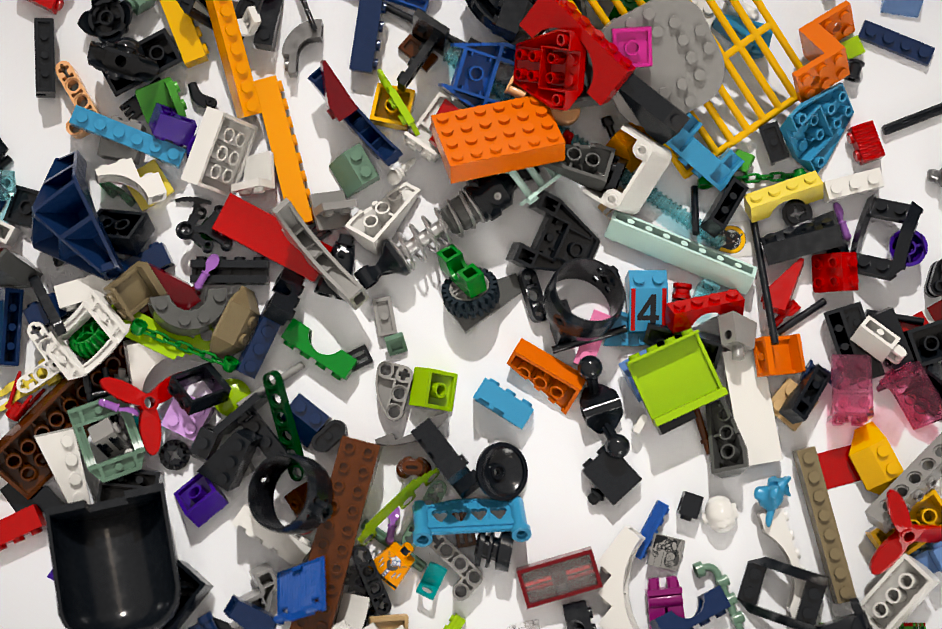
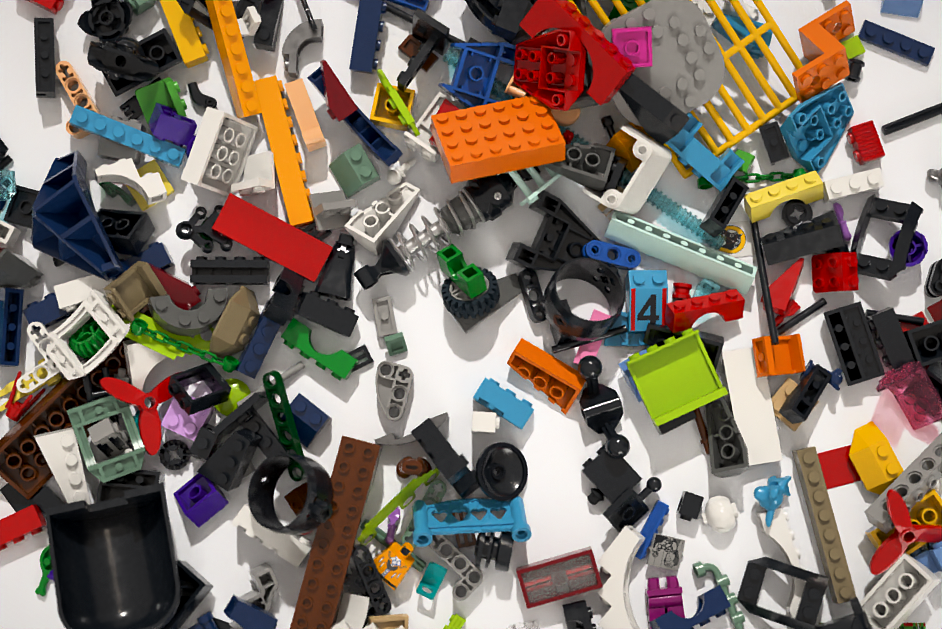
(46, 567): none -> green piece
(47, 305): black beam -> none
(115, 407): medium lavender piece -> none
(197, 201): black piece -> none
(211, 263): medium lavender piece -> none
(299, 589): blue window -> none
(305, 115): none -> light nougat beam
(318, 256): light grey arch -> none
(326, 313): none -> black wedge
(329, 436): black brick -> none
(433, 389): lime slope -> none
(484, 422): none -> white brick
(621, 254): none -> blue piece
(630, 505): none -> black plate
(639, 424): white tile -> none
(695, 210): black bar -> none
(737, 333): light grey torso -> none
(851, 390): clear pink bracket -> none
(878, 341): white brick -> none

